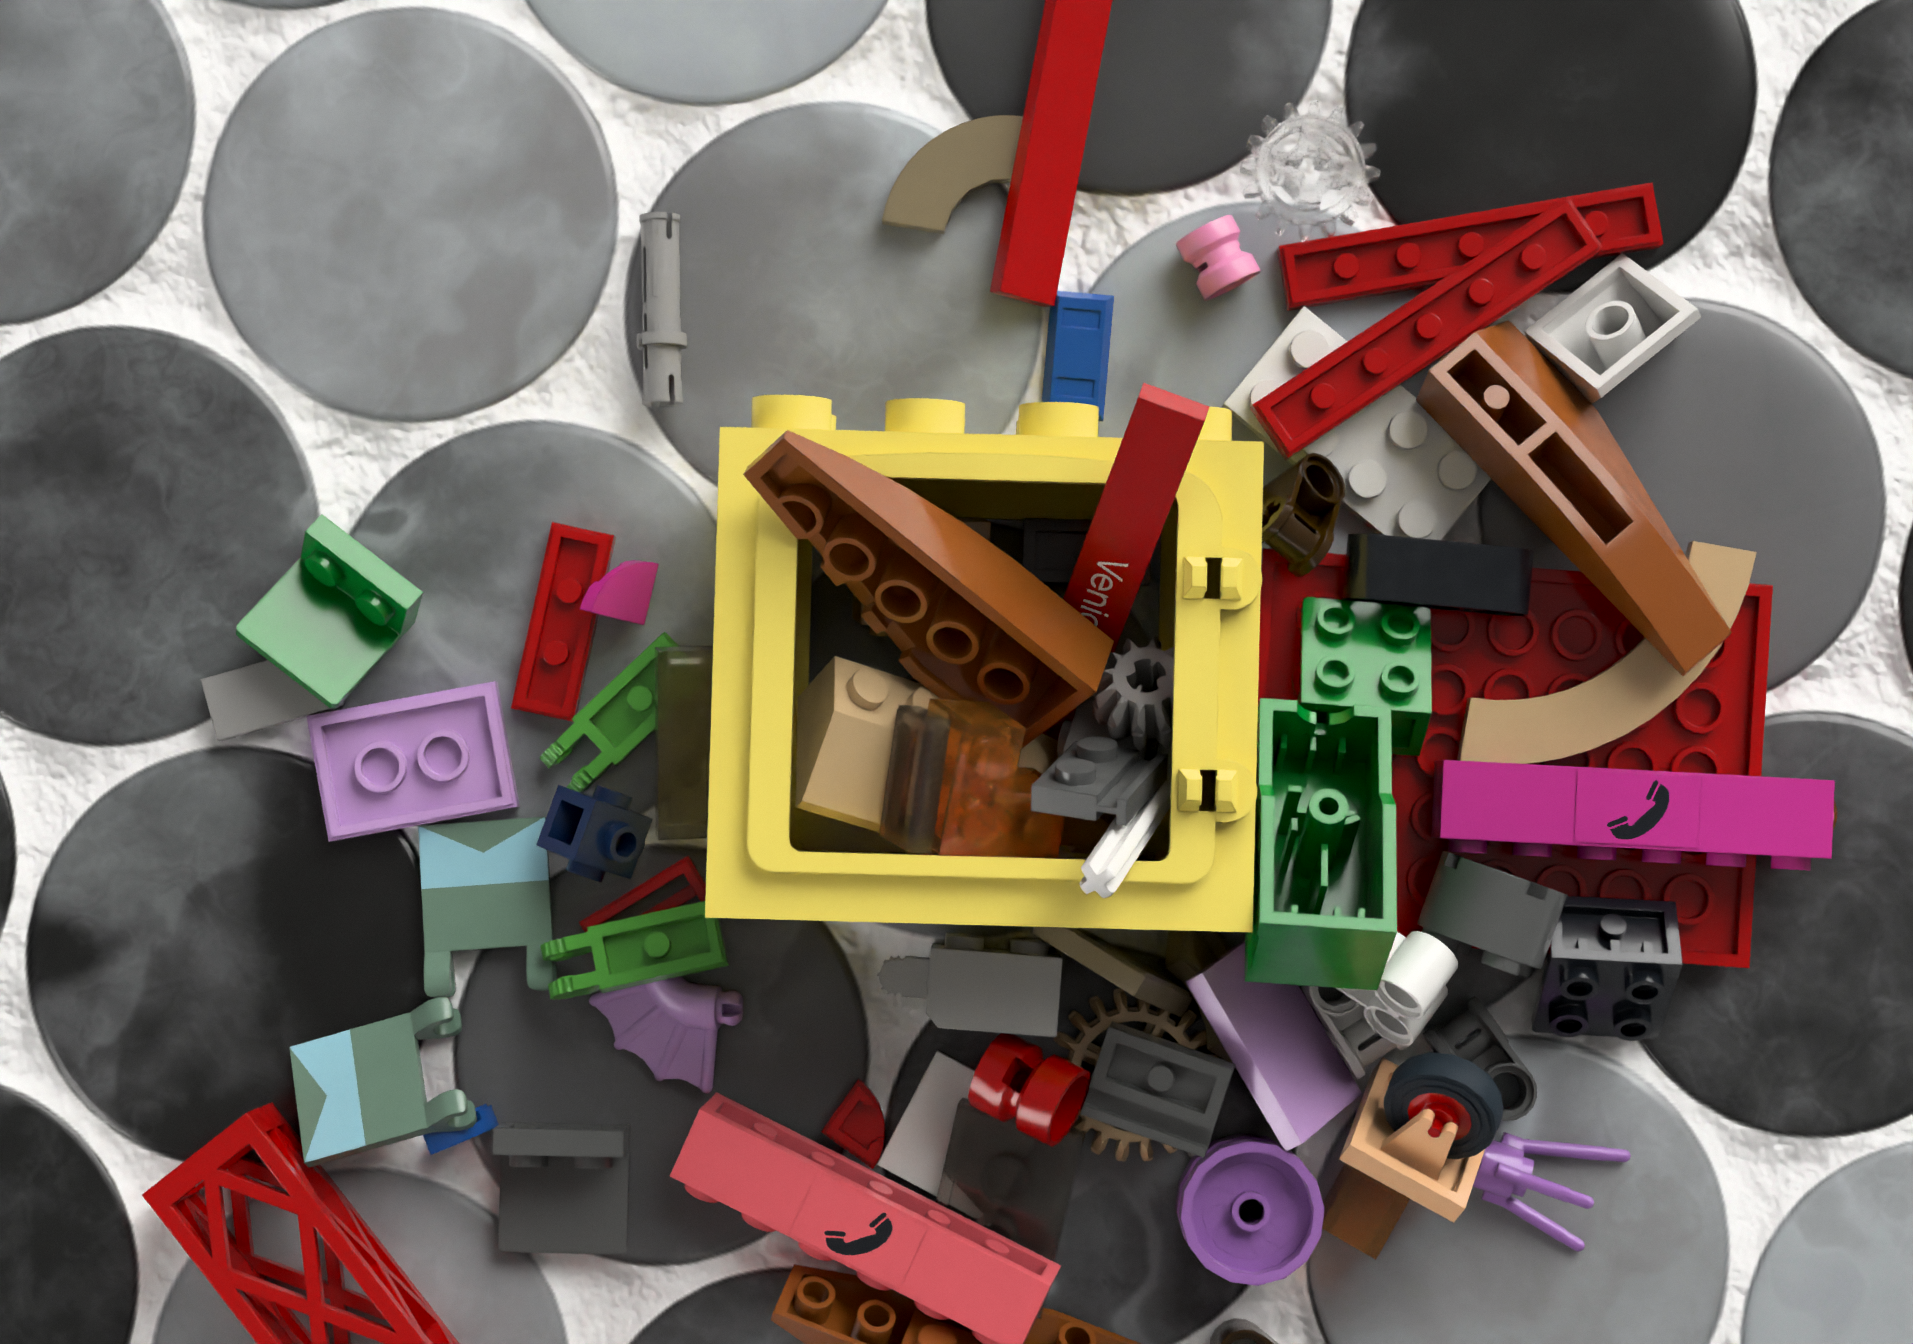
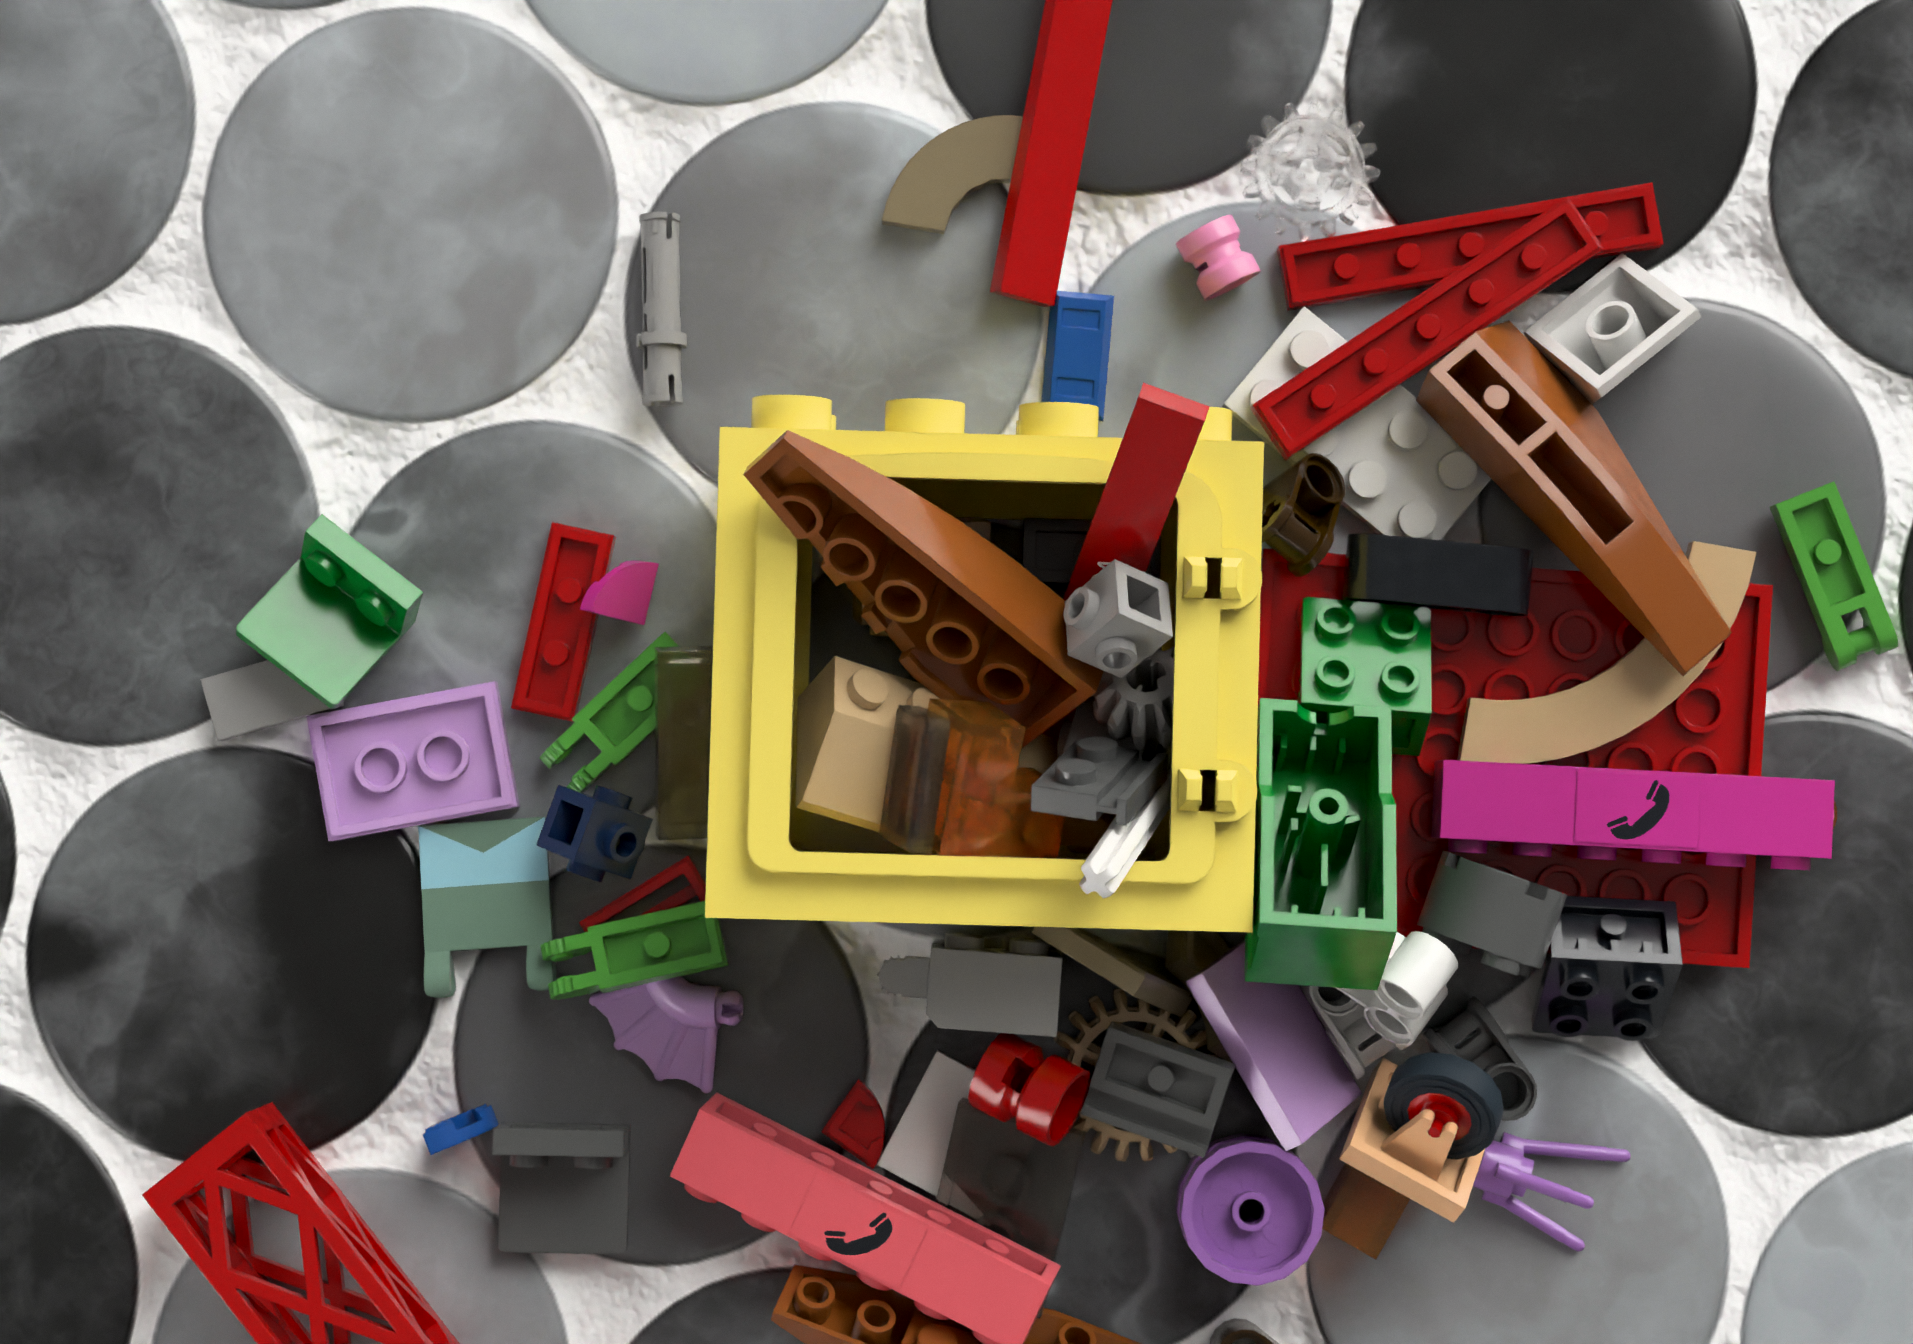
(369, 1085): sand green flag -> none
(1118, 618): none -> light grey brick
(1834, 574): none -> bright green plate

